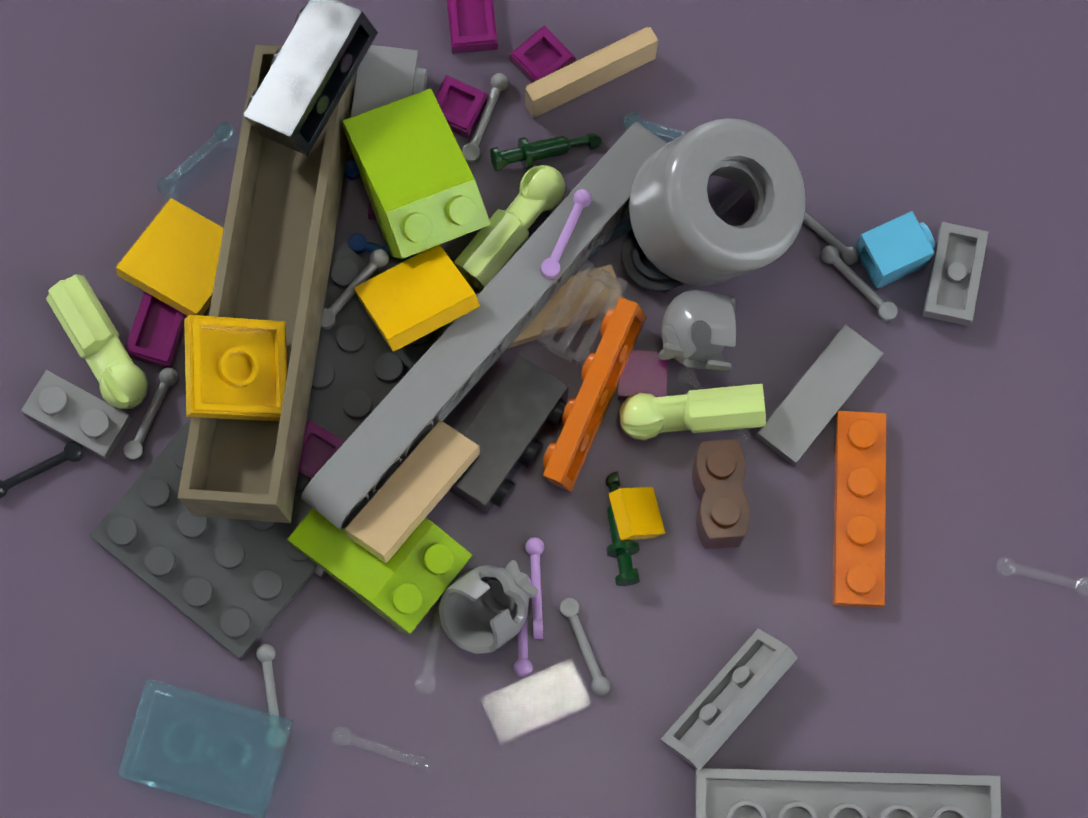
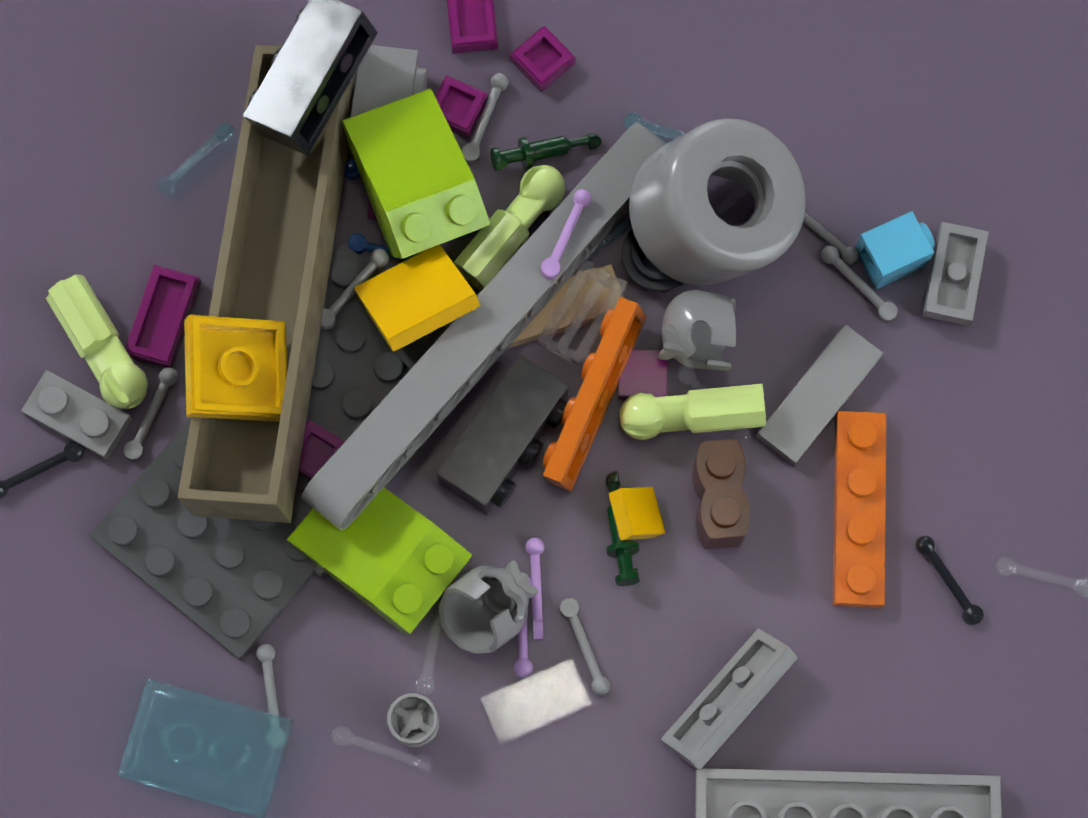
(176, 259): yellow tile -> none
(412, 491): tan tile -> none
(413, 713): none -> light grey wheel
(591, 72): tan tile -> none
(971, 613): none -> black hinge

